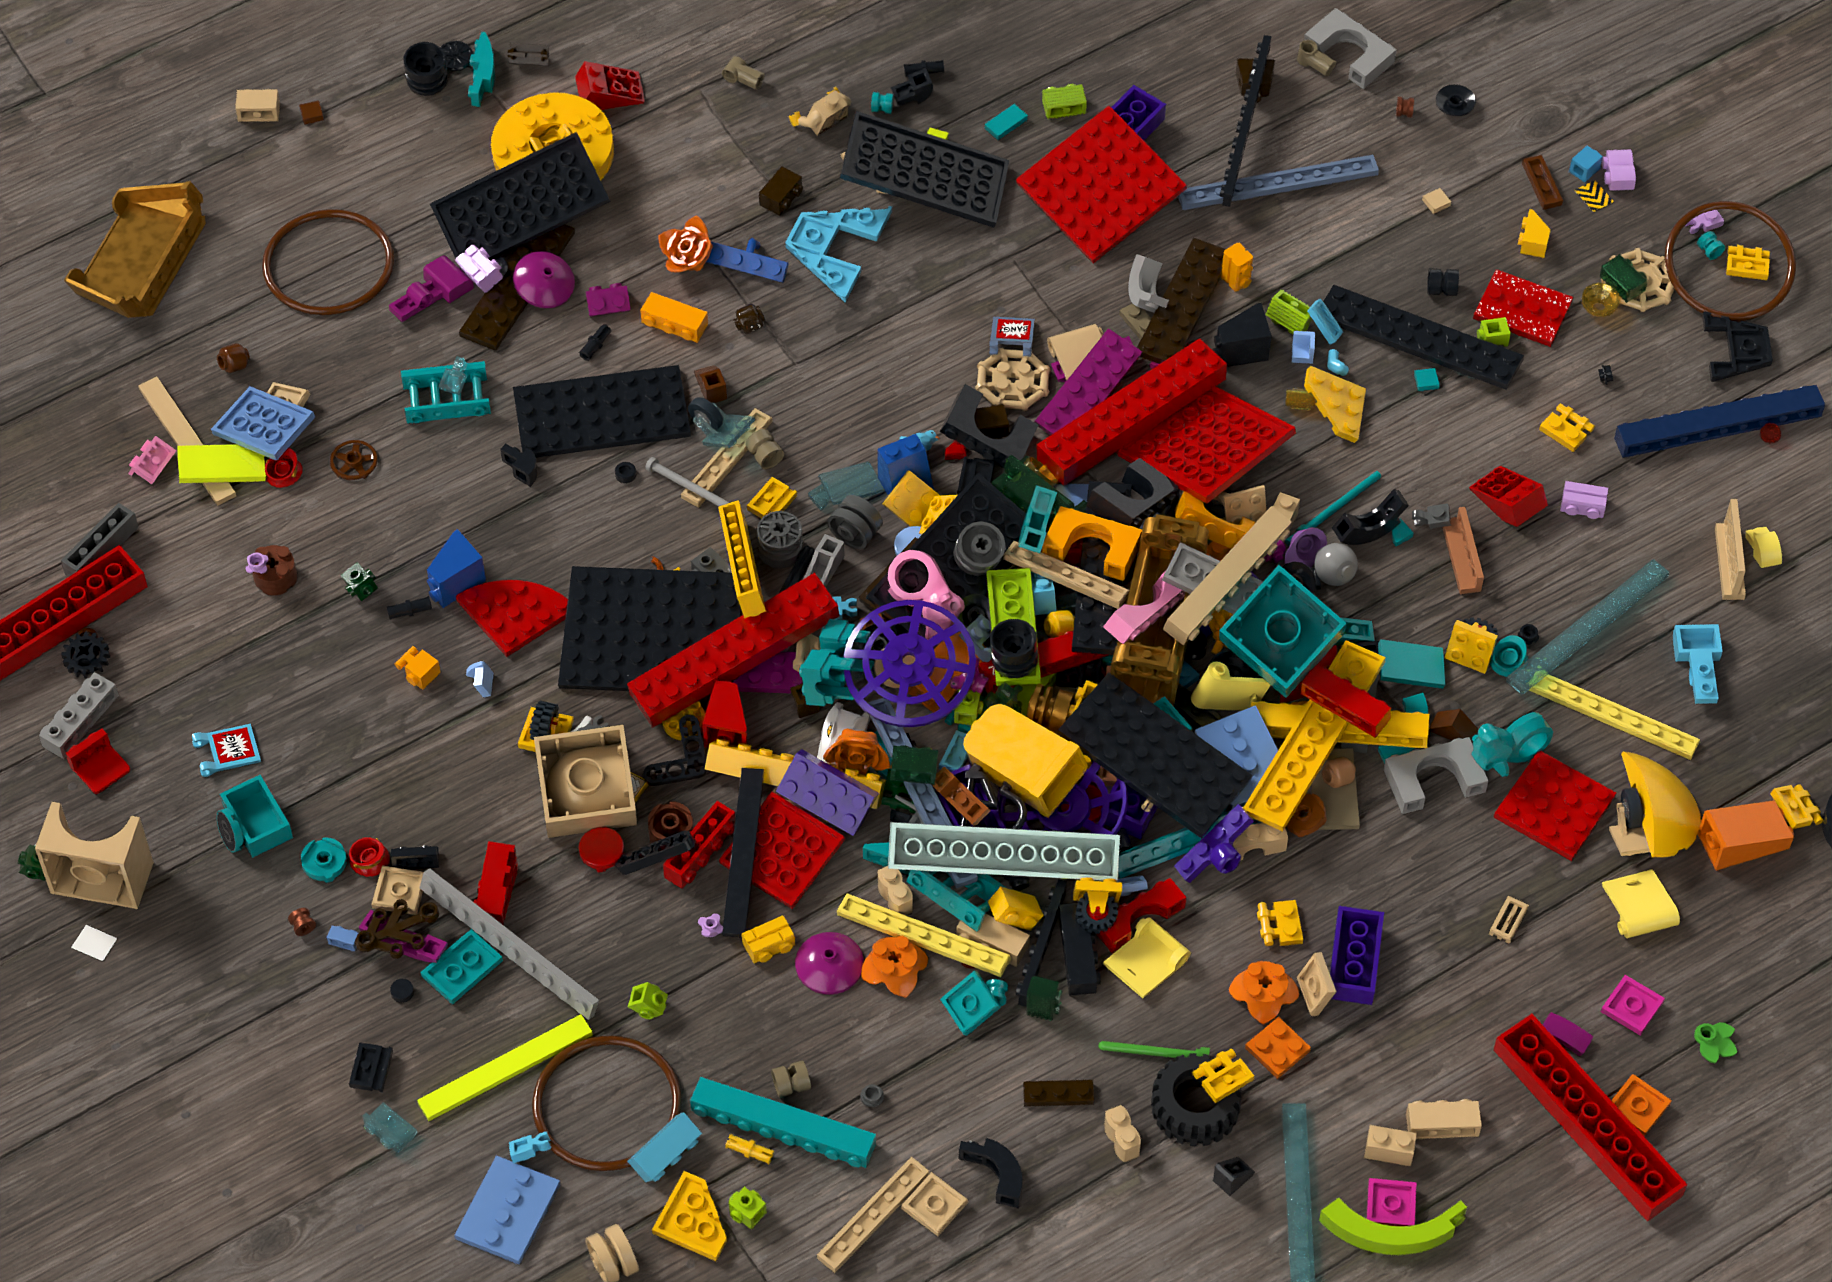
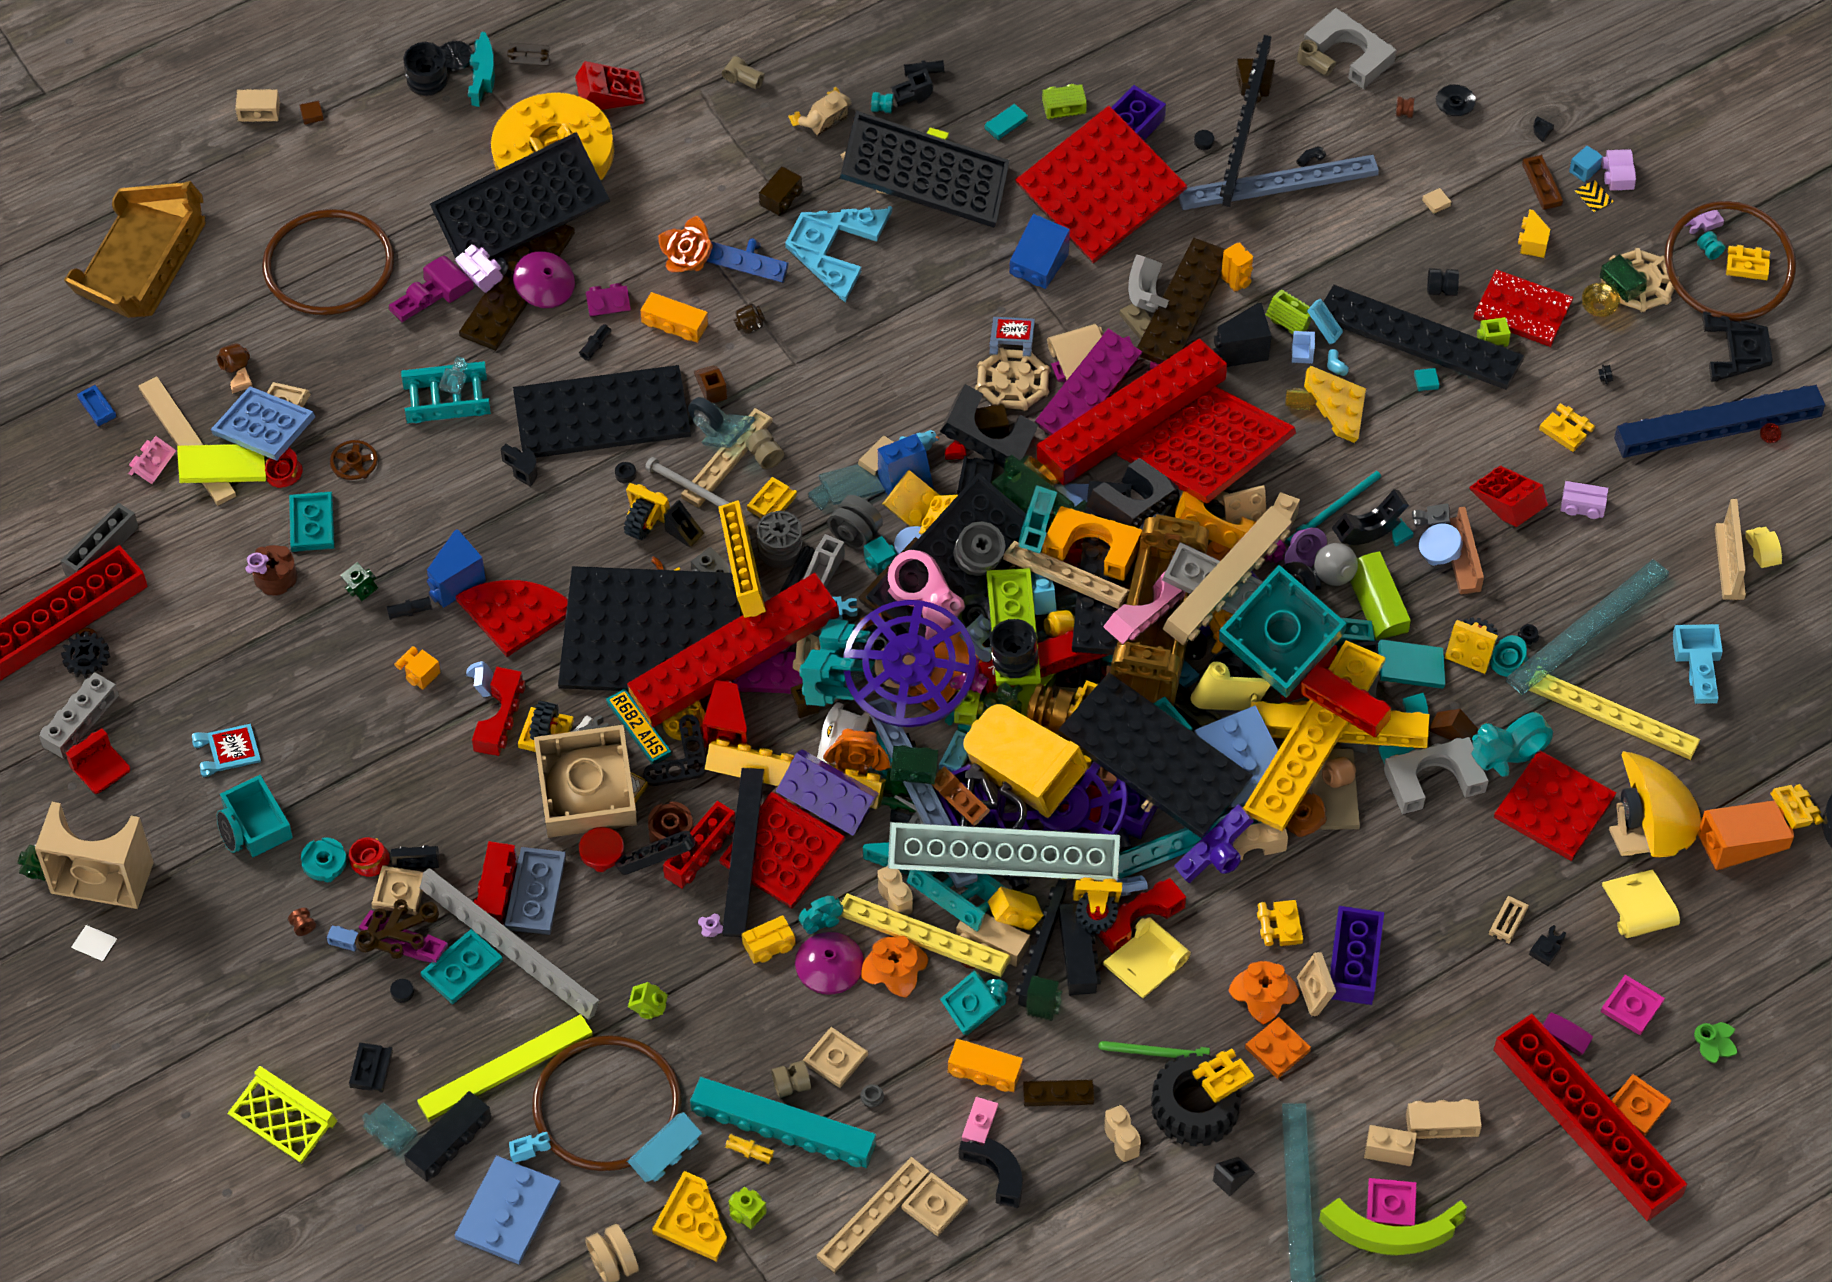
(96, 405): none -> blue tile
(240, 381): none -> light nougat tile
(292, 1097): none -> neon yellow fence
(311, 521): none -> teal tile
(448, 1136): none -> black brick
(491, 733): none -> red arch
(535, 890): none -> sand blue plate
(638, 727): none -> tile
(644, 510): none -> plate
(681, 524): none -> black slope
(823, 914): none -> teal plate
(835, 1057): none -> tan plate
(869, 460): none -> tan tile
(879, 554): none -> teal brick
(980, 1121): none -> bright pink plate
(985, 1065): none -> light orange brick
(1040, 251): none -> blue slope
(1204, 139): none -> black tile
(1310, 153): none -> black arm
(1379, 597): none -> lime brick
(1440, 544): none -> light blue tile
(1542, 128): none -> black tile
(1547, 948): none -> black plate

